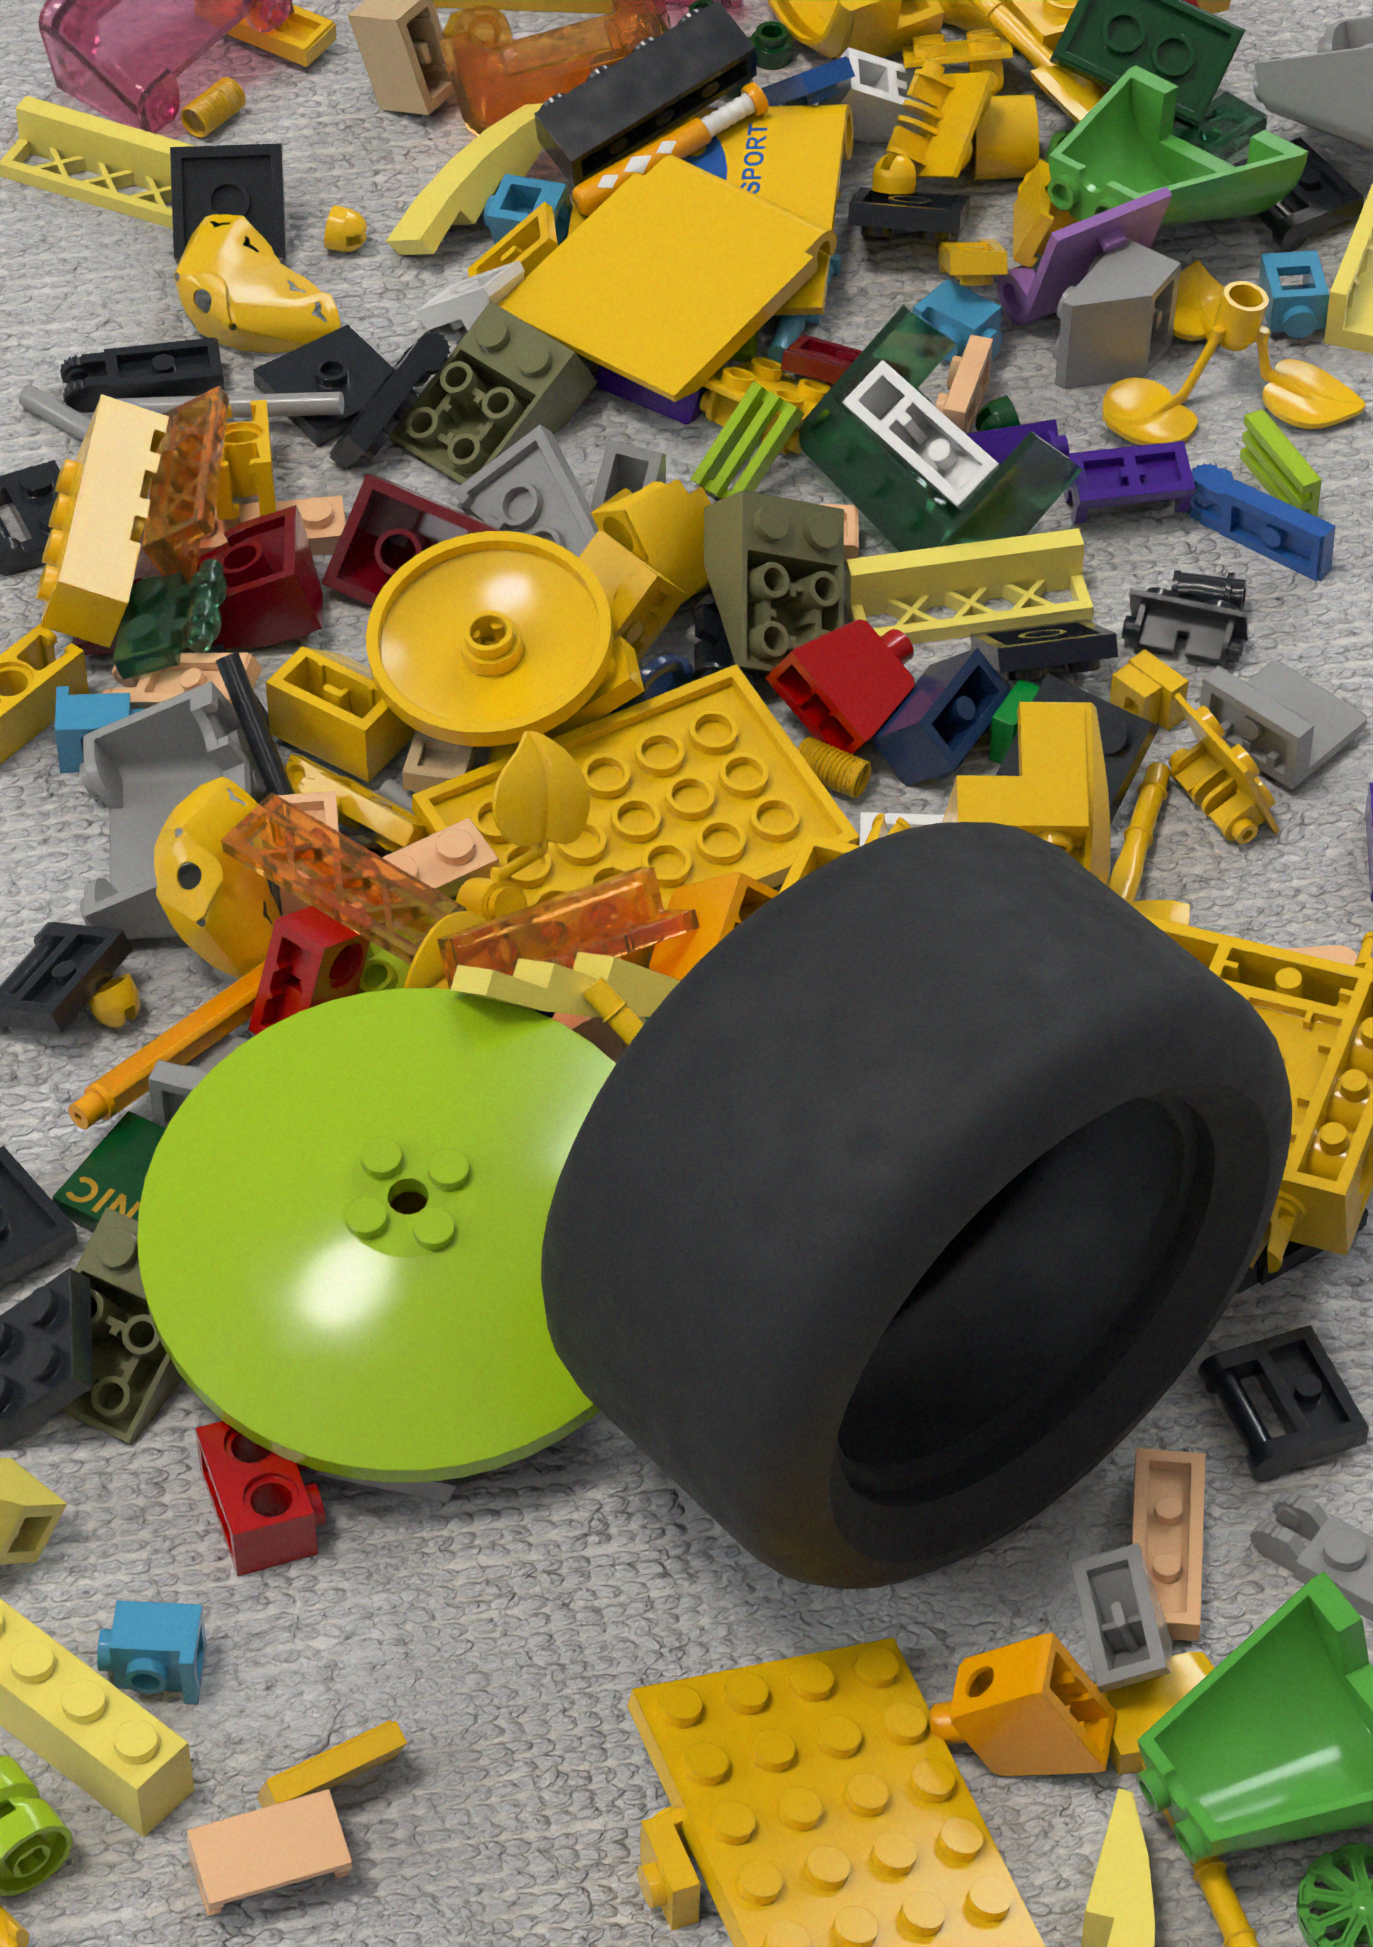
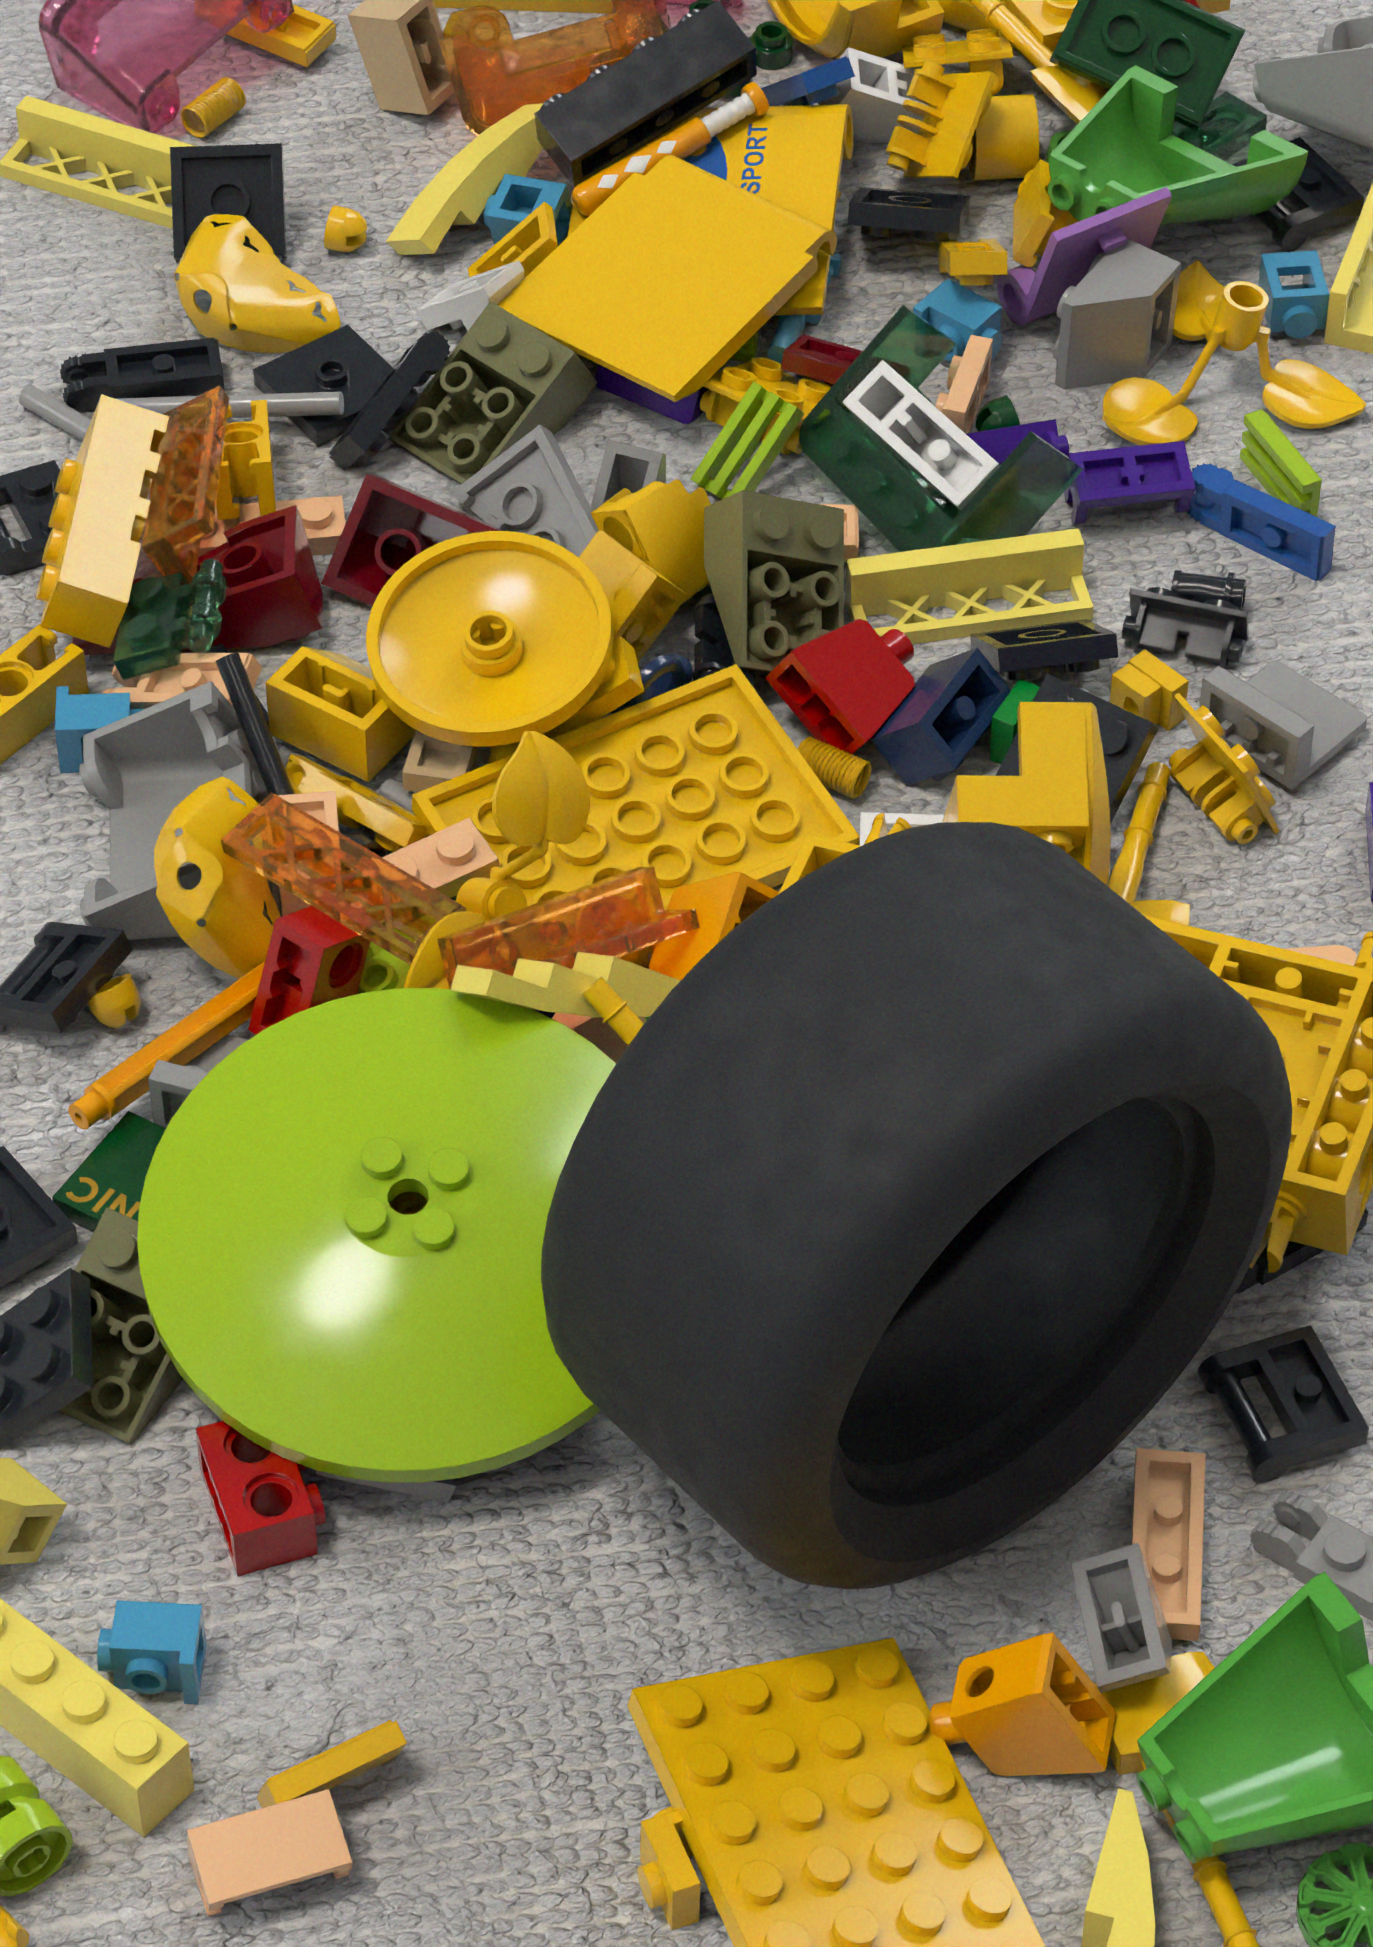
(894, 175): yellow hinge -> none

